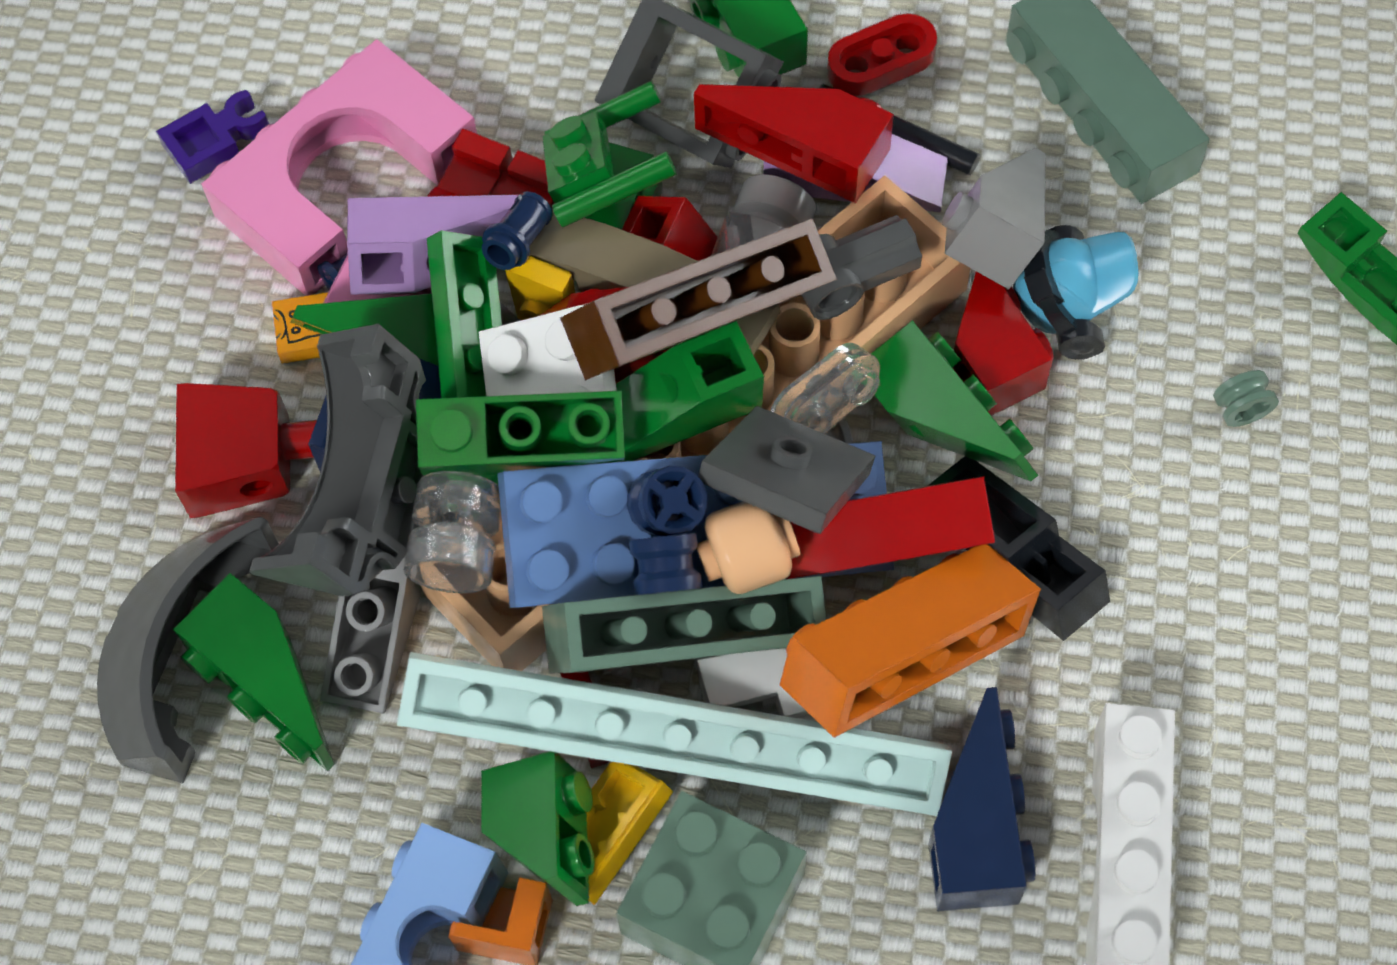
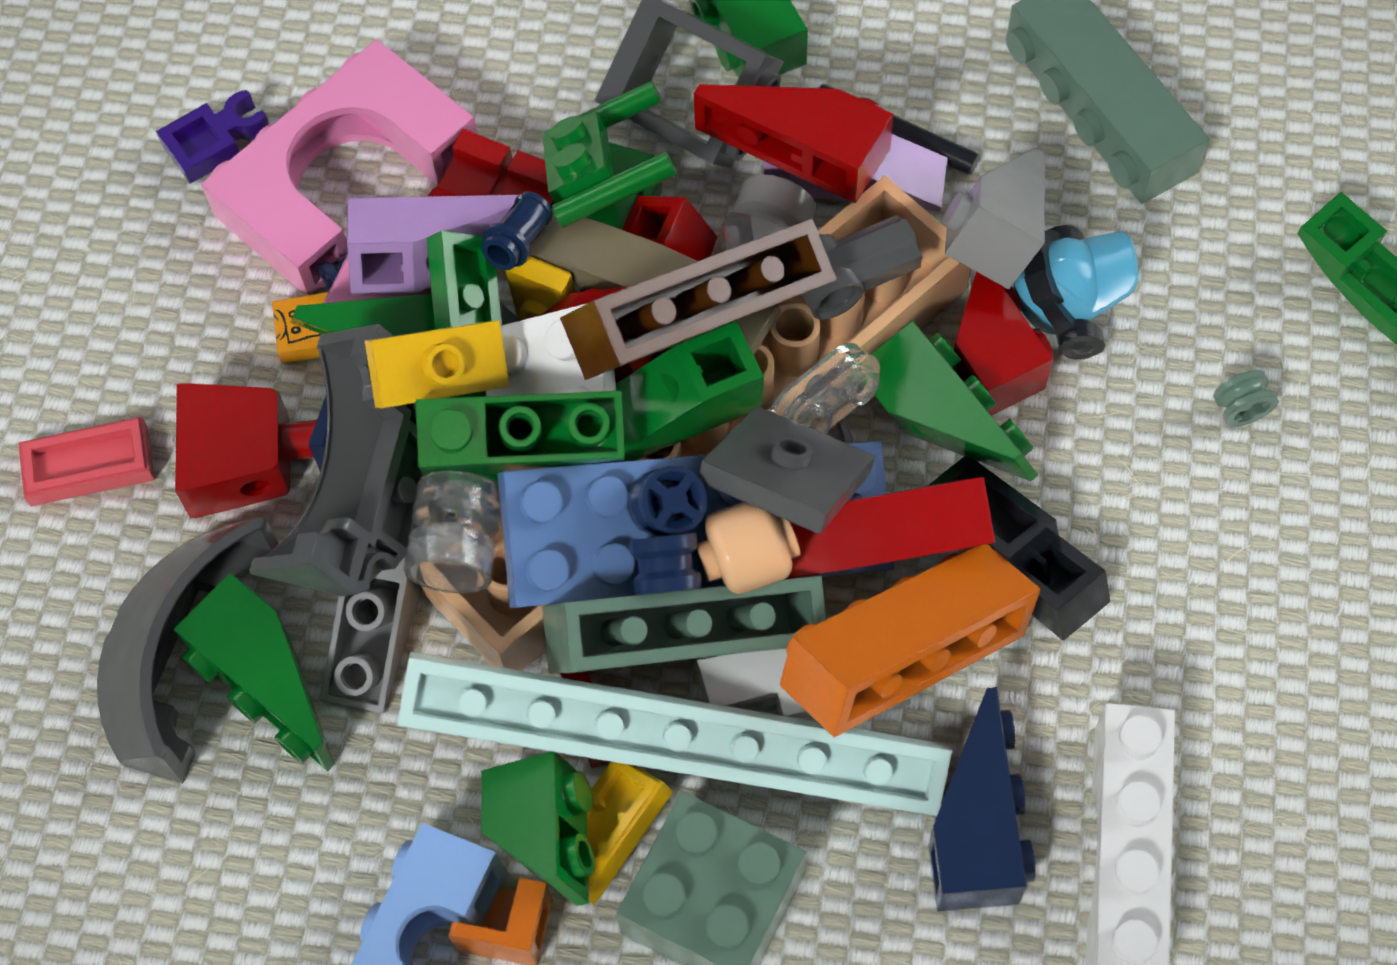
(86, 461): none -> coral tile
(437, 363): none -> yellow plate
(878, 54): red plate -> none

